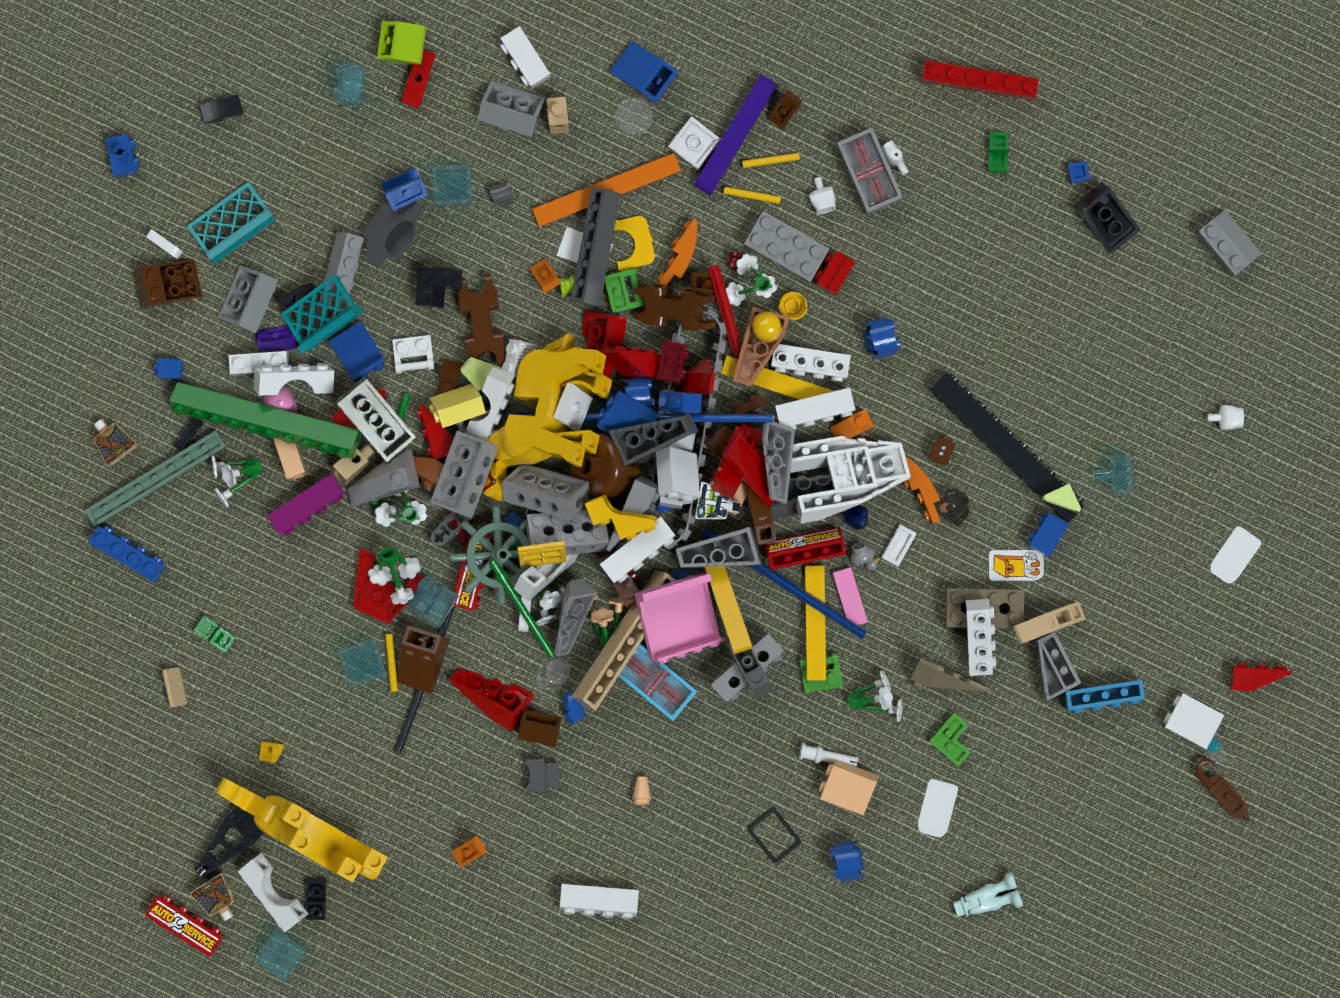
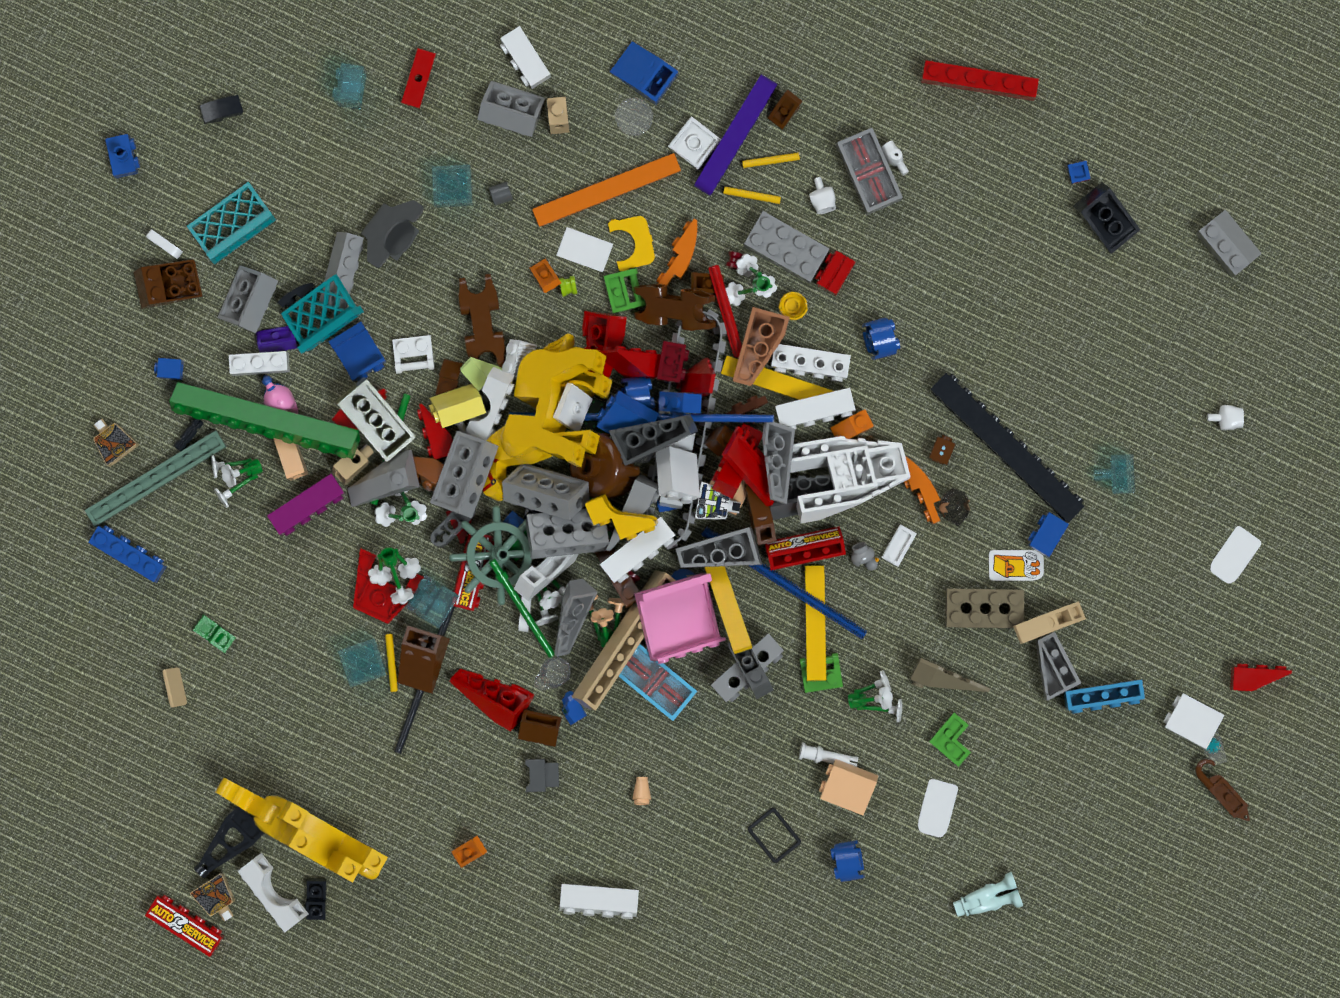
(270, 379): white arch -> none
(270, 751): yellow slope -> none
(281, 954): clear light blue brick -> none
(401, 43): lime slope -> none
(404, 189): blue panel -> none
(432, 285): black brick -> none
(542, 554): yellow piece -> none
(595, 247): dark grey brick -> none
(767, 326): yellow hair -> none
(850, 596): bright pink tile -> none
(857, 517): clear blue cone -> none
(979, 637): white brick -> none
(998, 152): green slope -> none
(1064, 498): yellowish green slope -> none

